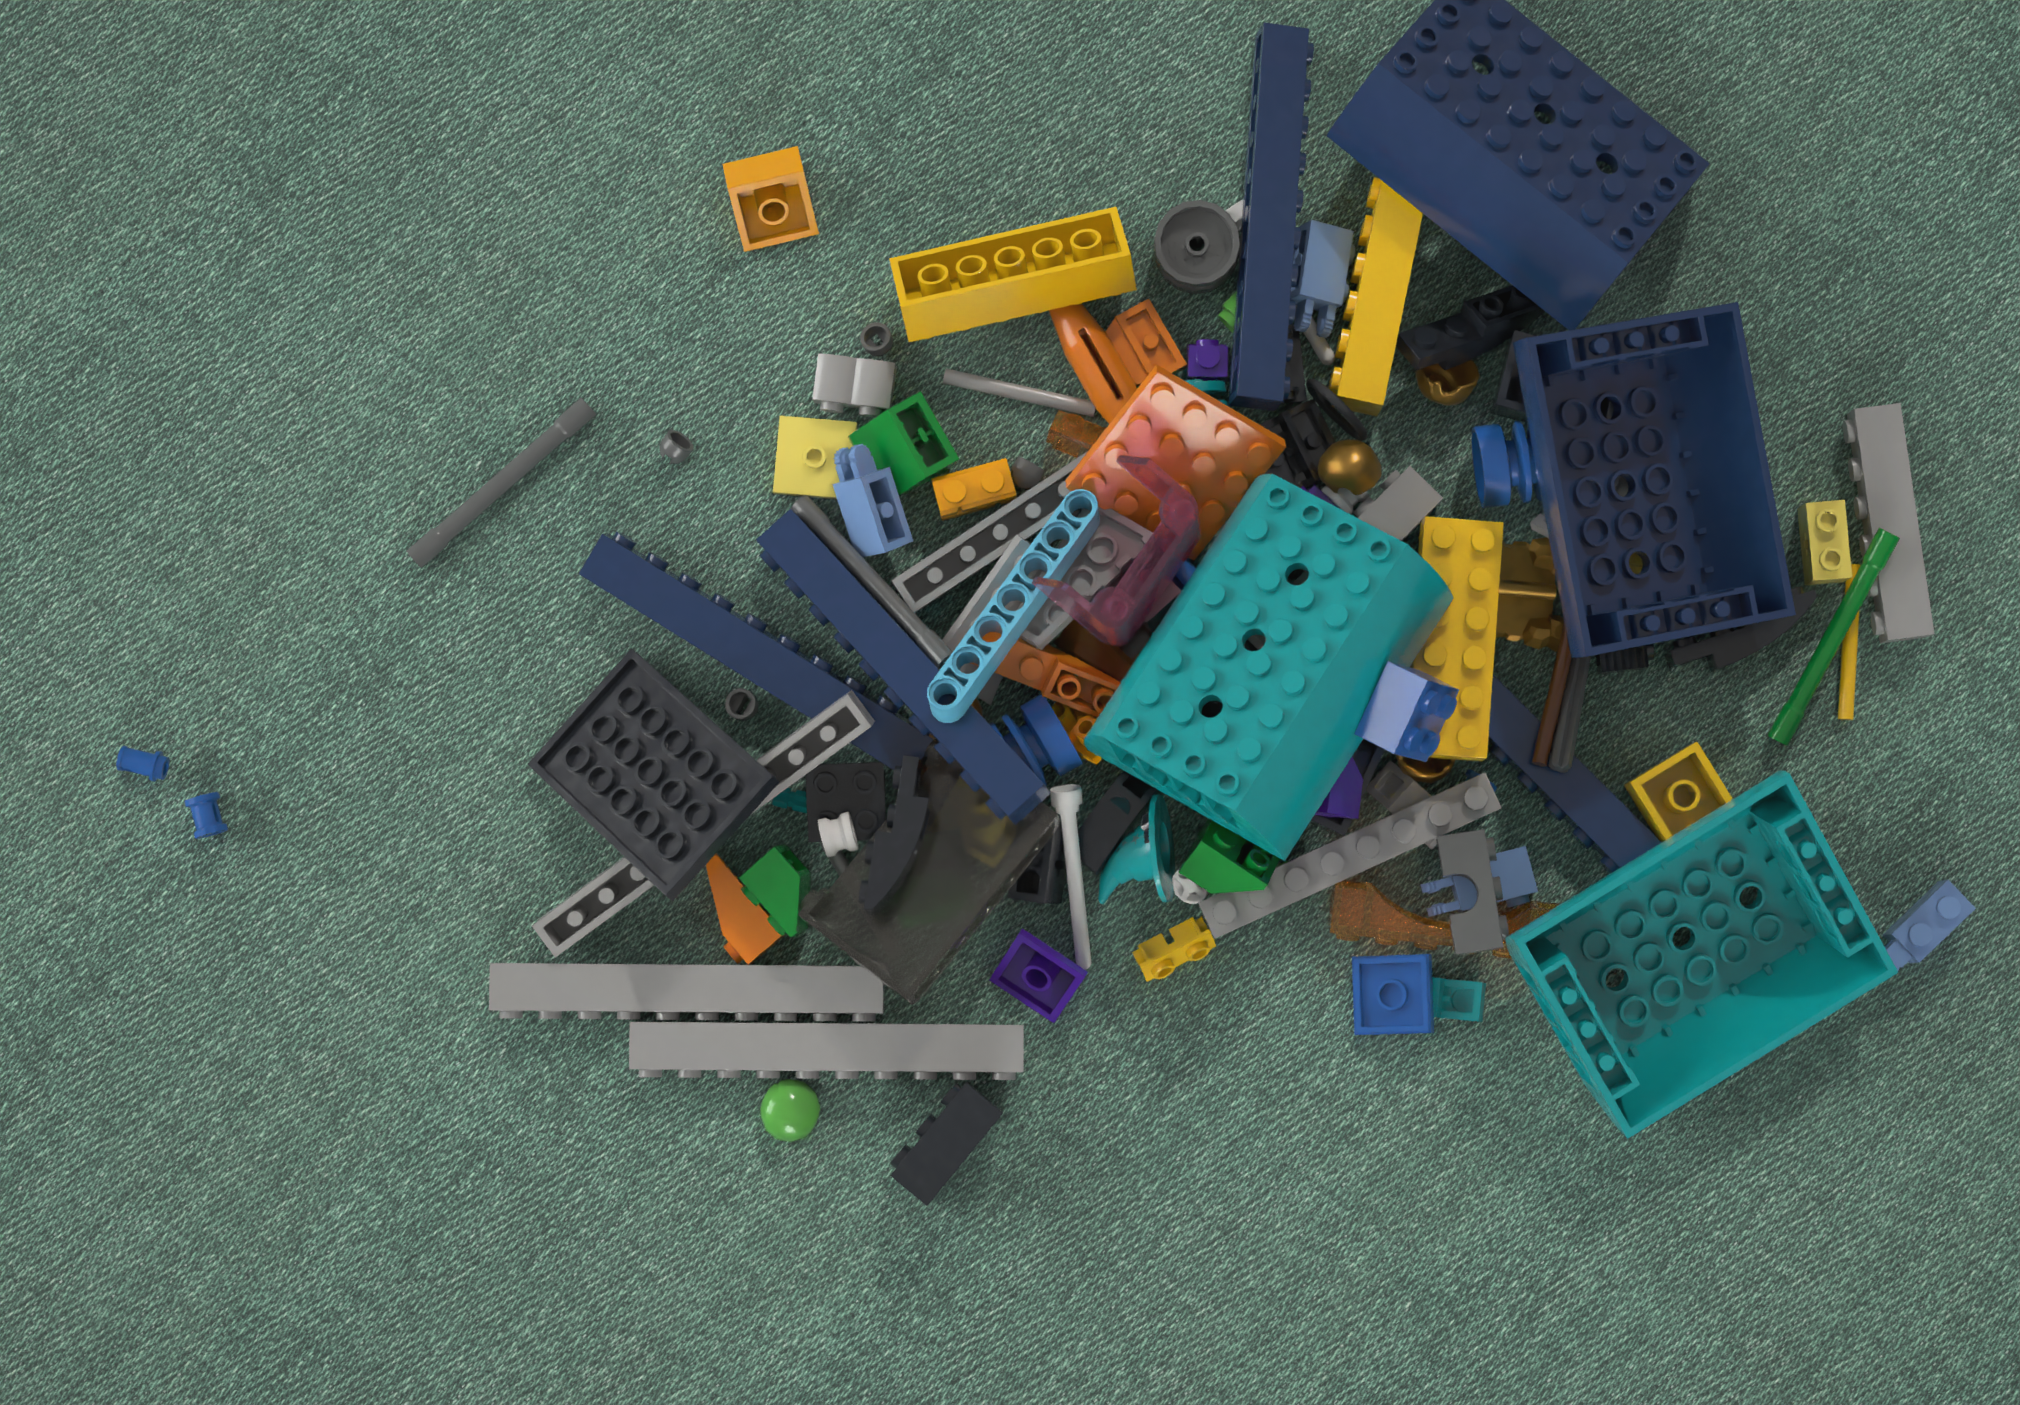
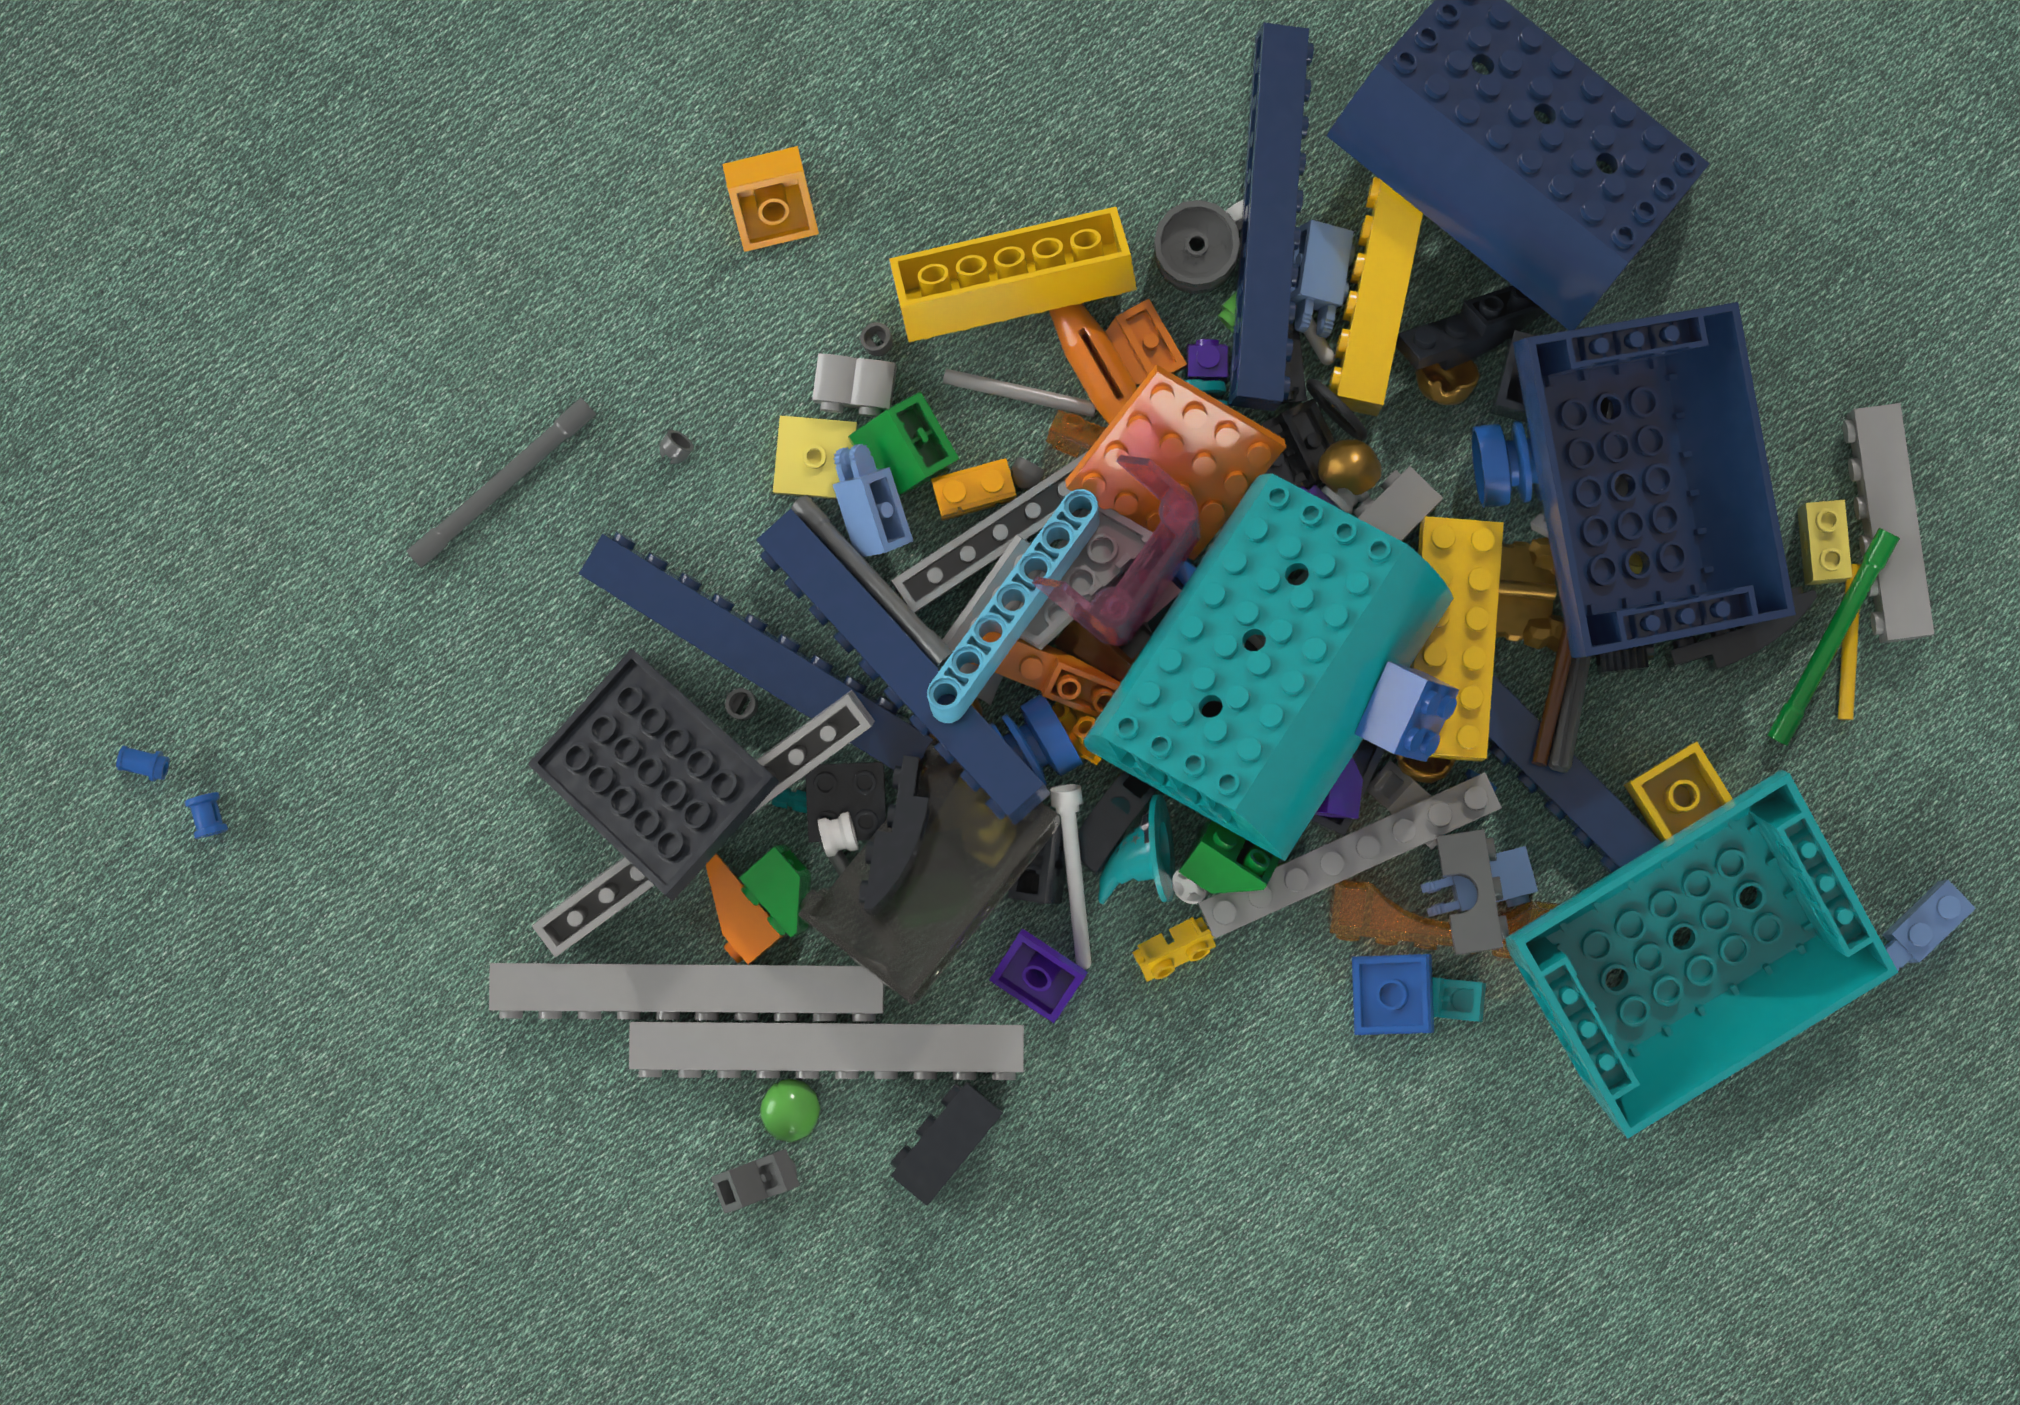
(755, 1181): none -> dark grey brick

